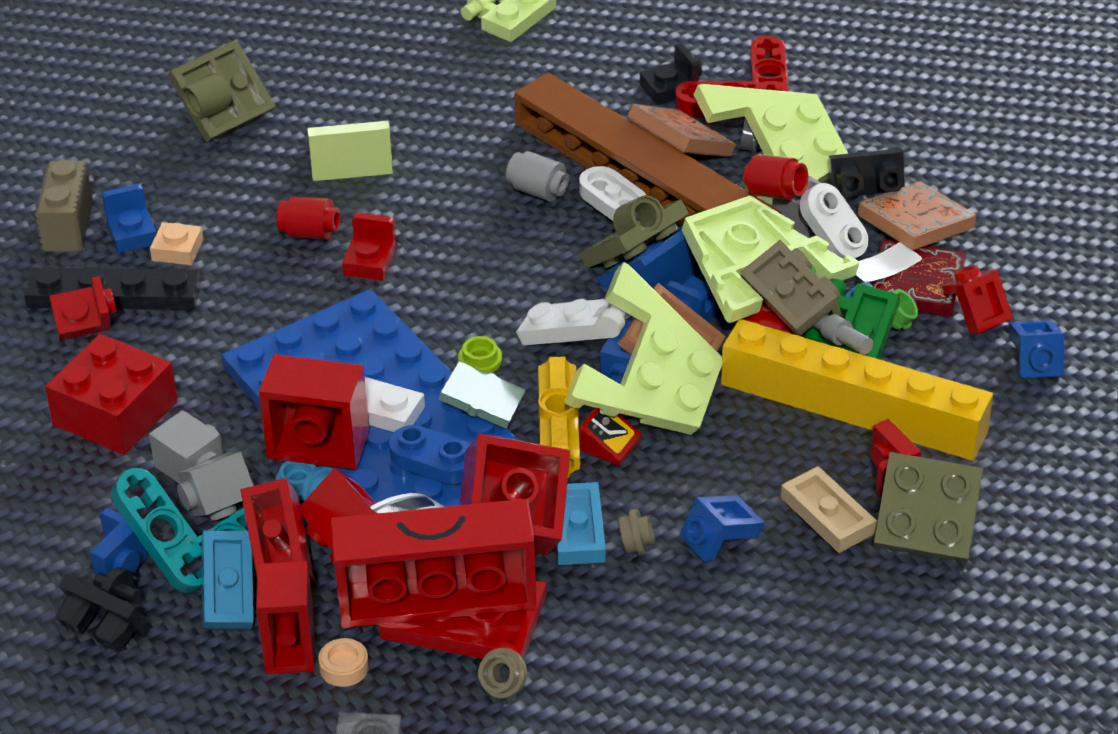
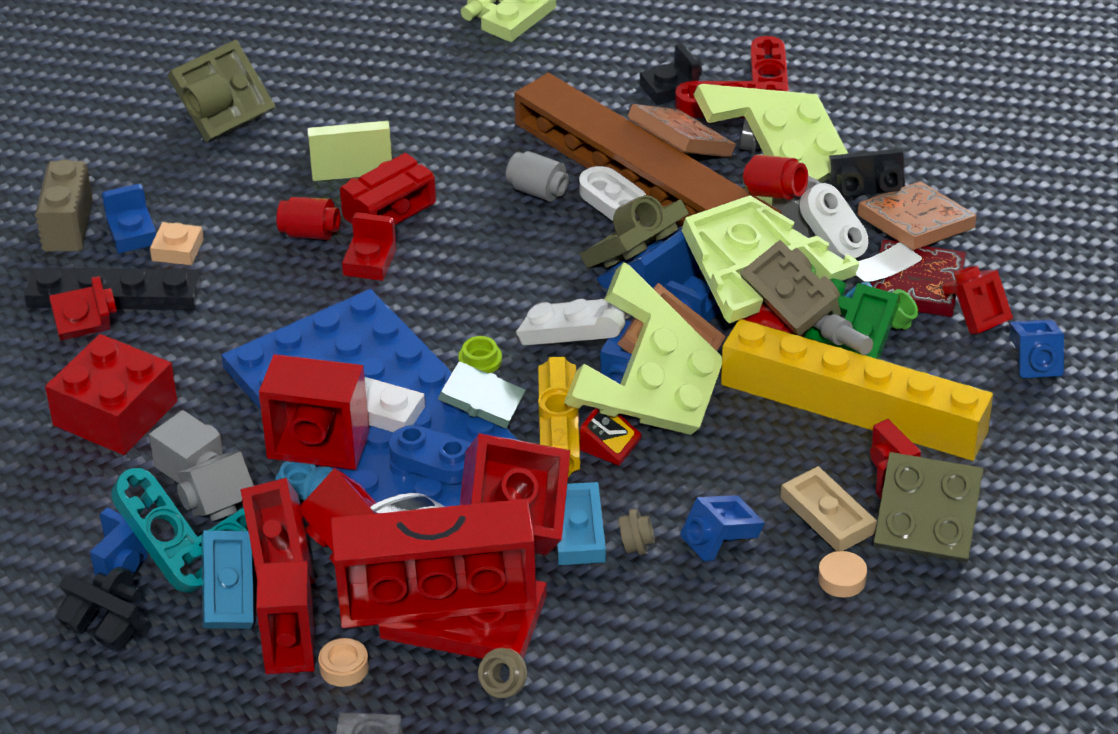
(392, 189): none -> red brick
(842, 574): none -> light nougat tile

